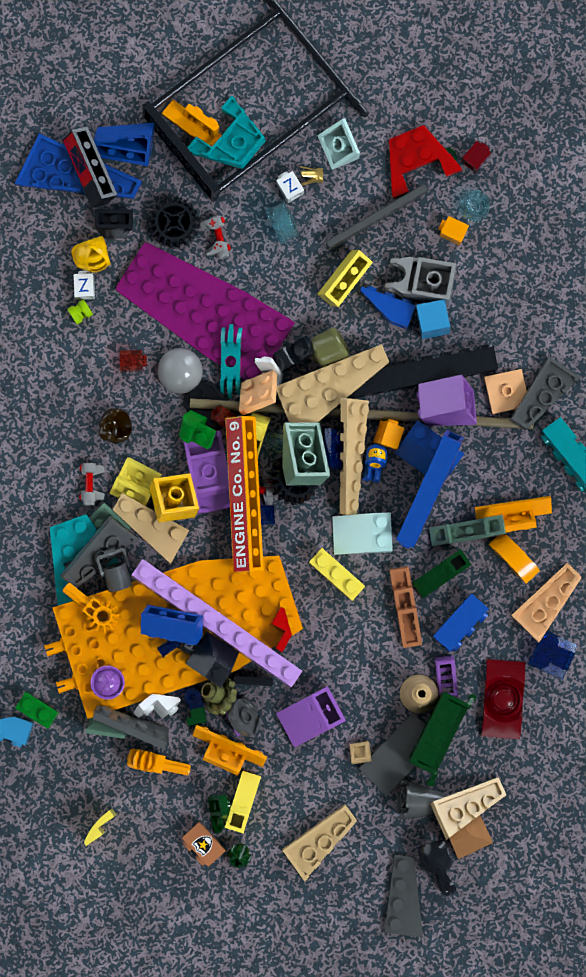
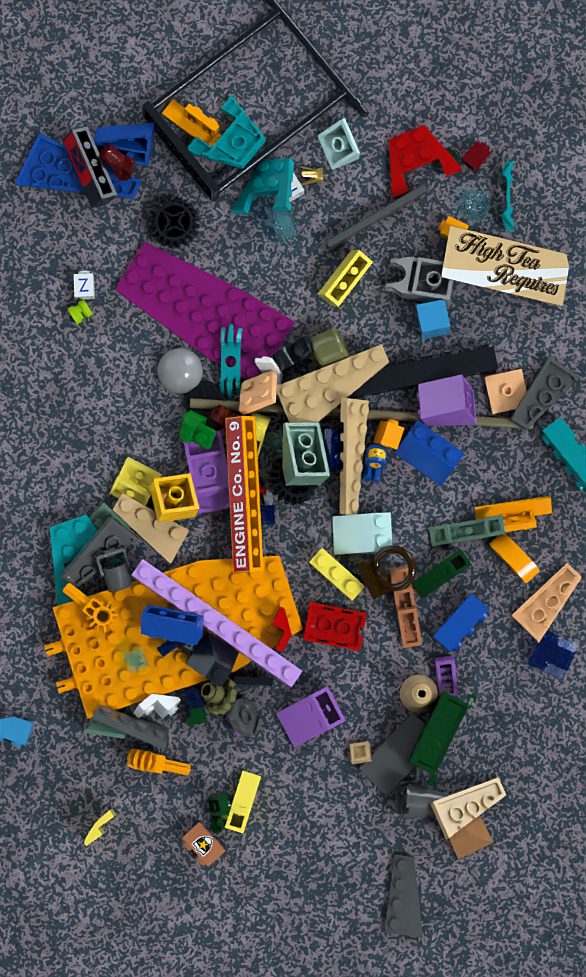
(37, 710): green brick -> none
(90, 496): light grey piece -> none
(91, 255): yellow helmet -> none
(107, 682): medium lavender hat -> none
(114, 222): black slope -> none
(115, 426): dark brown hair -> none
(121, 164): none -> clear red piece
(132, 360): clear red brick -> none
(135, 660): none -> clear light blue plate
(220, 247): light grey piece -> none
(227, 753): light orange bracket -> none
(239, 855): dark green gear -> none
(269, 178): none -> teal wing
(313, 846): tan wing -> none
(334, 626): none -> red piece
(376, 576): none -> dark brown tile
(393, 310): blue slope -> none
(429, 489): blue brick -> none
(436, 861): black piece -> none
(503, 699): dark red slope -> none
(505, 265): none -> sticker
(506, 216): none -> teal piece

